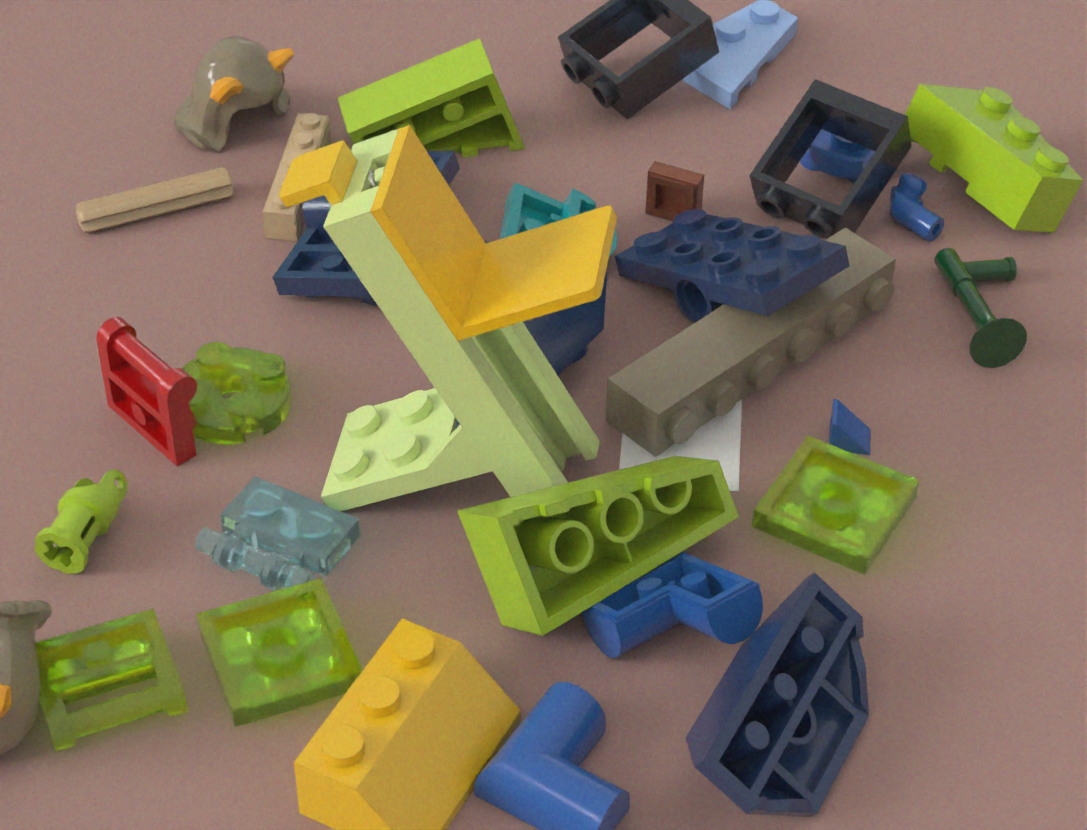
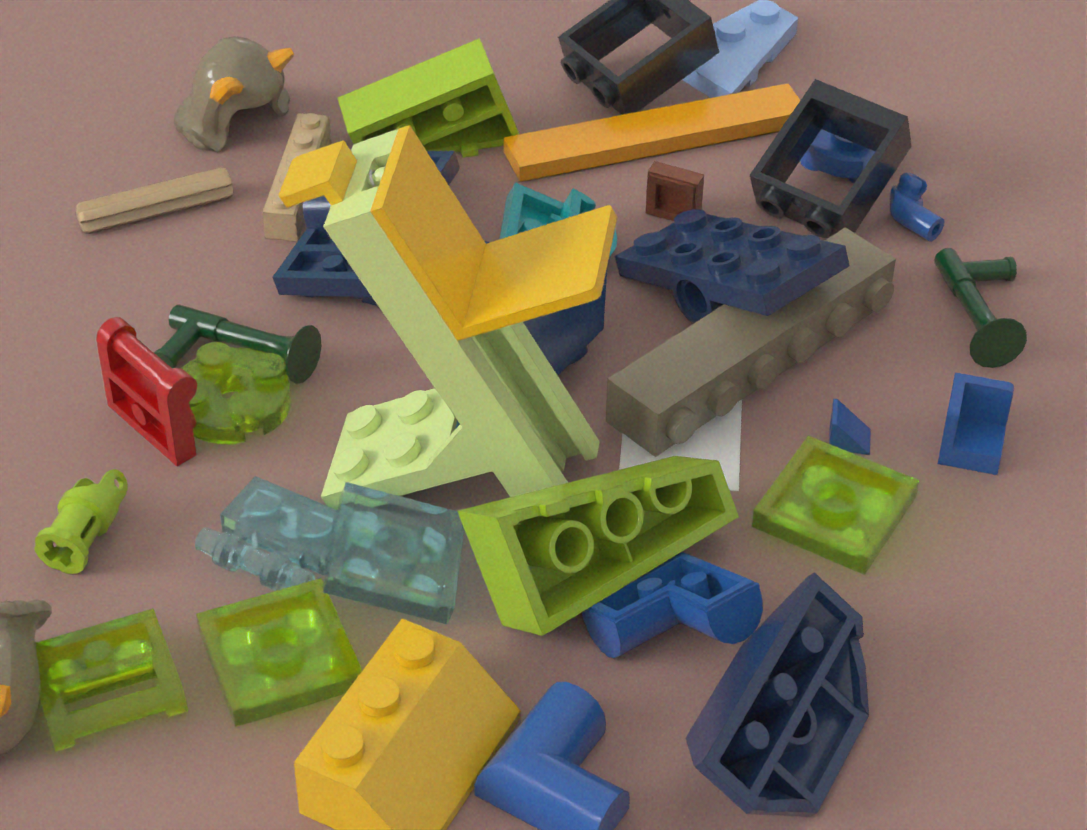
(298, 351): none -> dark green piece
(395, 553): none -> clear light blue plate
(649, 132): none -> light orange tile
(976, 423): none -> blue panel
(995, 151): lime wedge -> none

